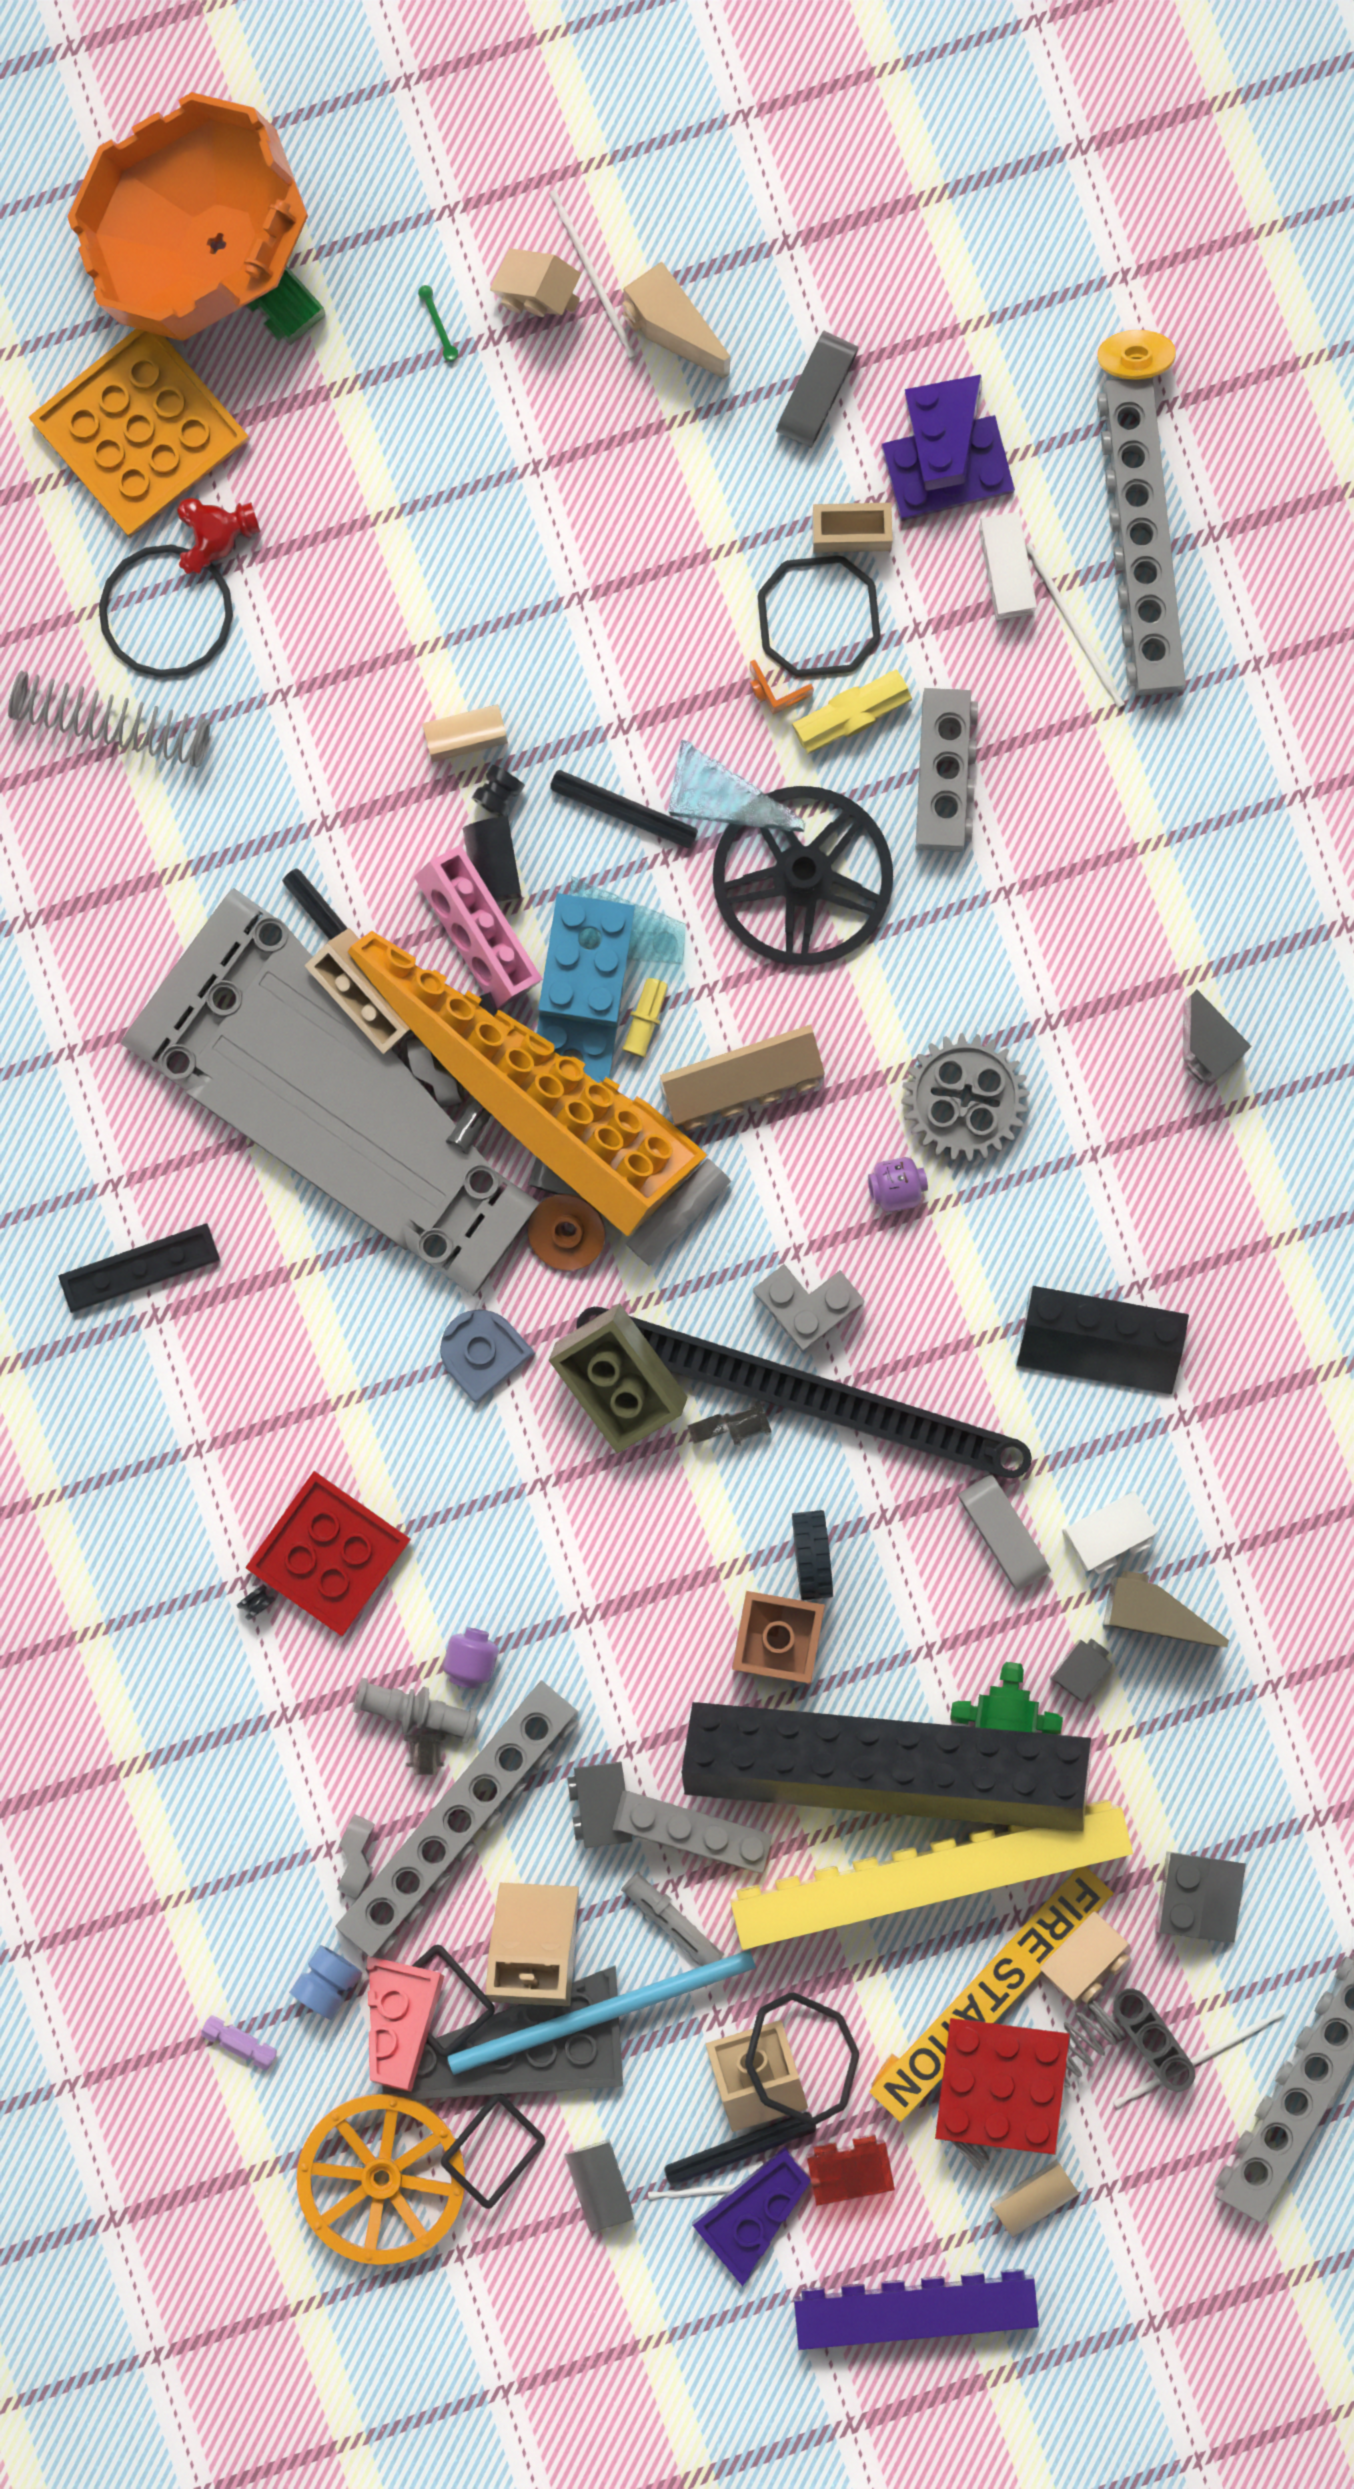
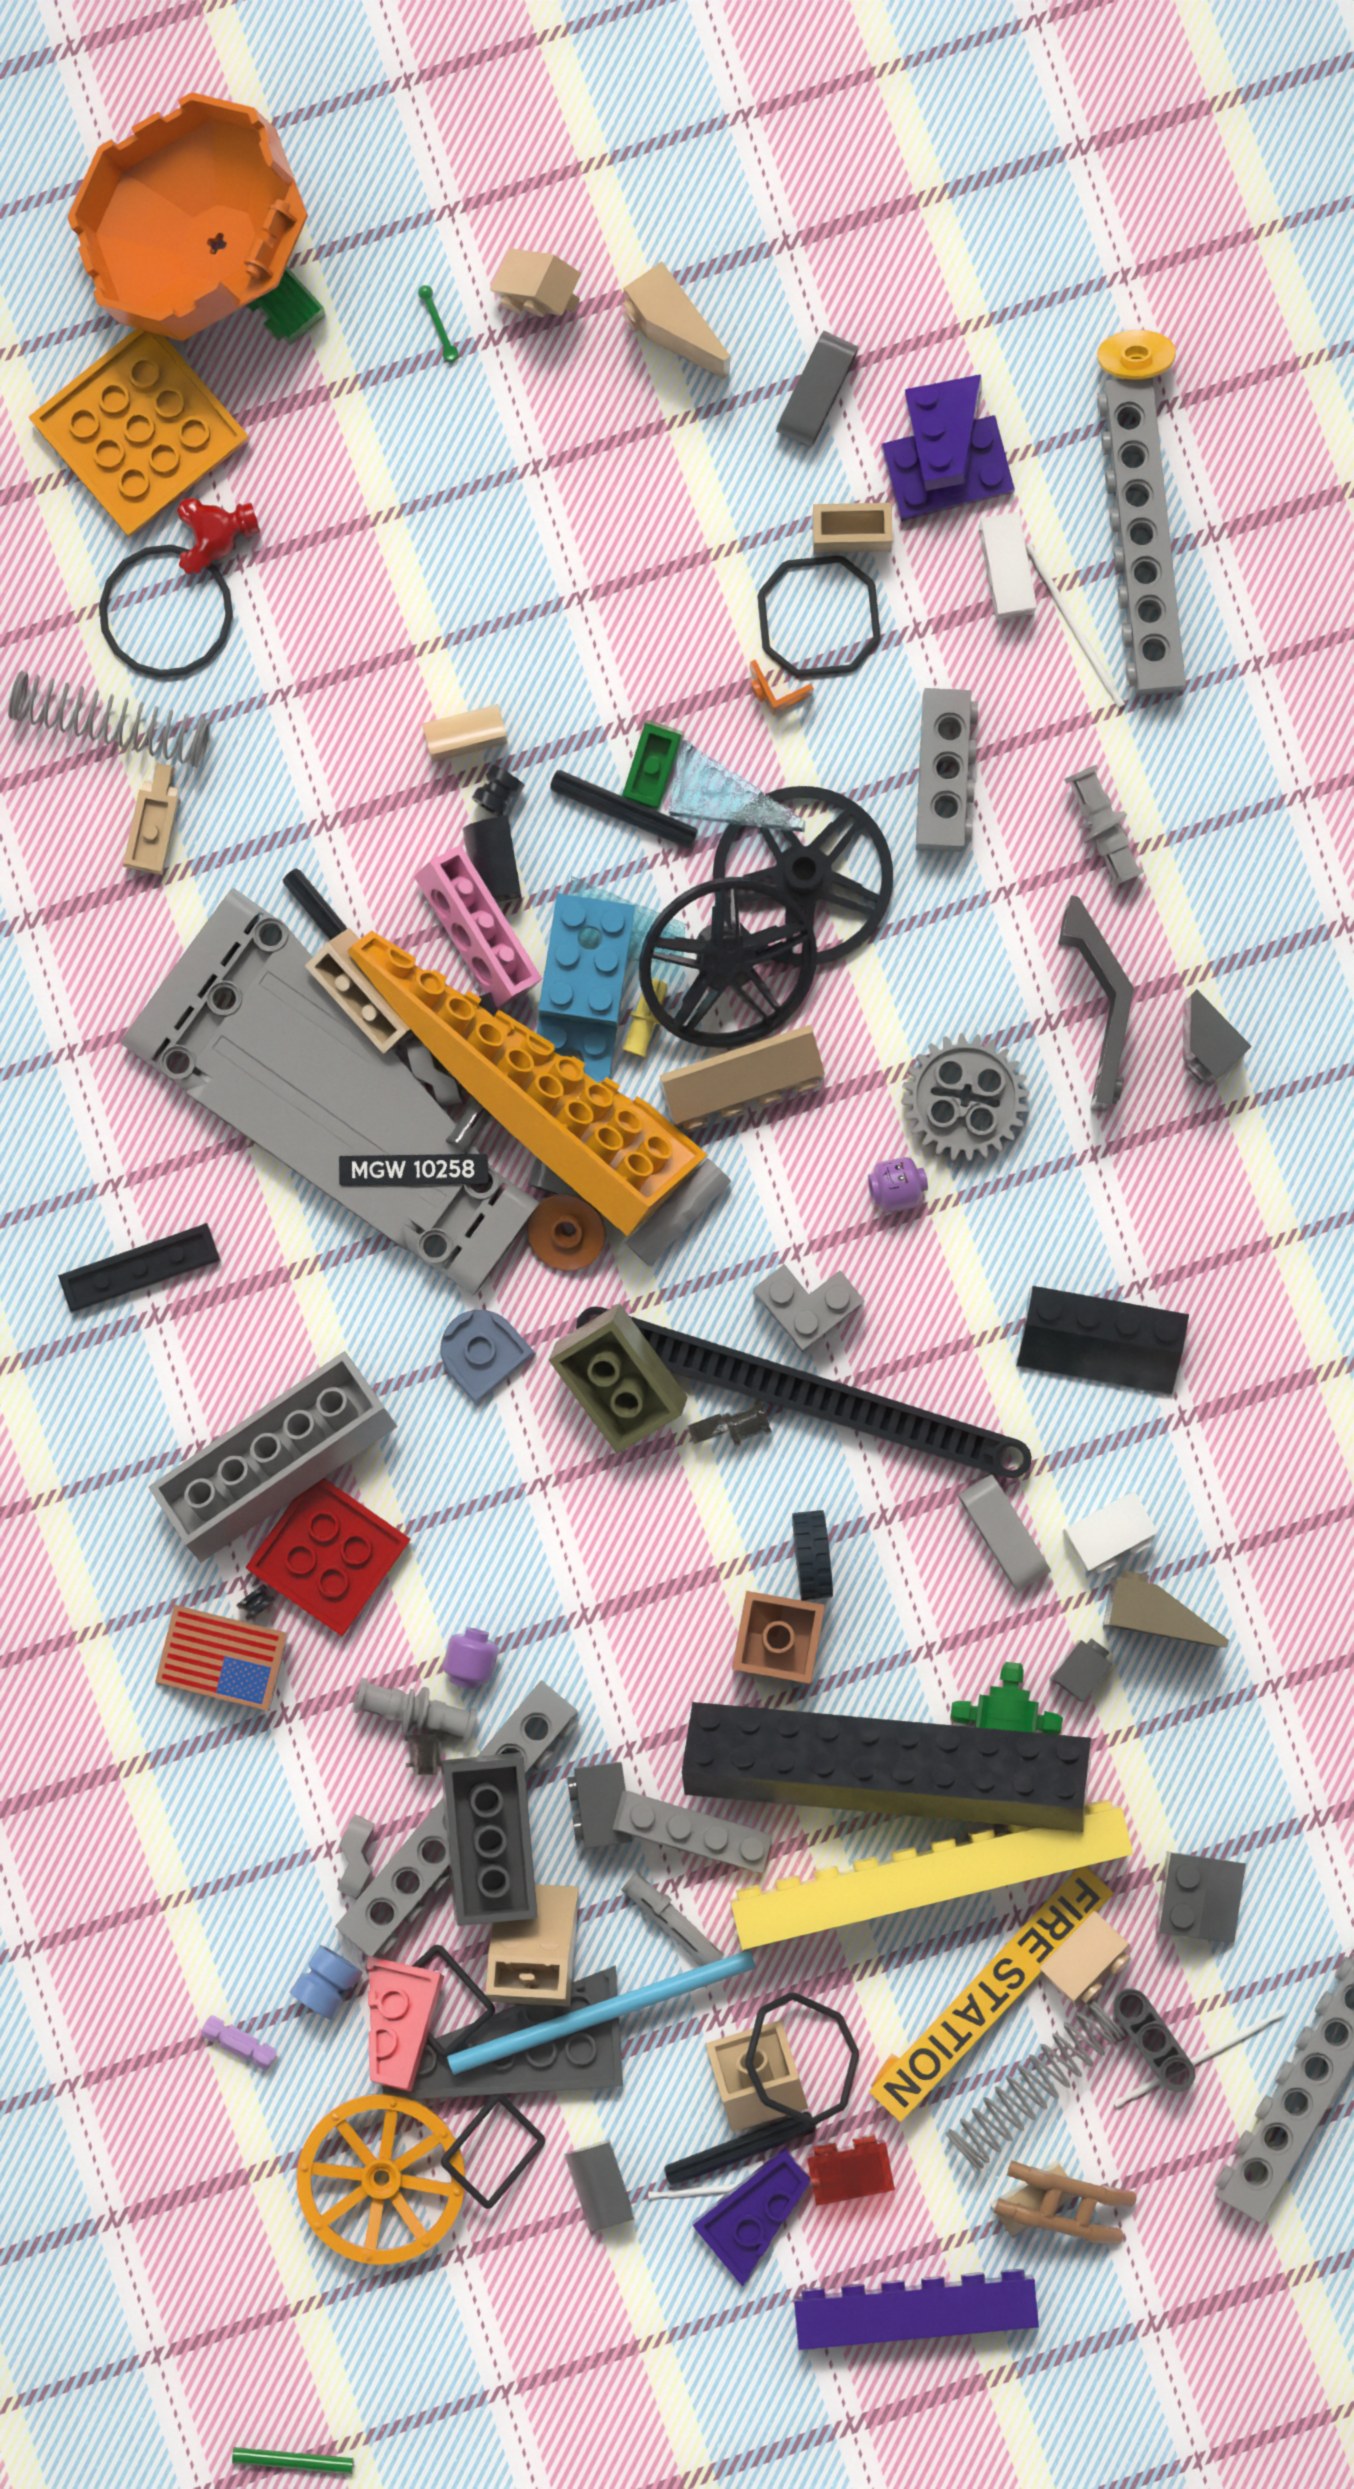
(152, 823): none -> tan hinge
(222, 1657): none -> slope
(272, 1457): none -> light grey brick
(292, 2460): none -> green piece
(413, 1169): none -> black sticker
(489, 1839): none -> dark grey brick
(592, 273): white piece -> none
(652, 764): none -> green slope
(727, 960): none -> black wheel
(852, 711): light yellow piece -> none
(1002, 2086): red plate -> none
(1054, 2187): none -> medium nougat piece
(1082, 933): none -> dark grey windscreen
(1104, 825): none -> light grey piece

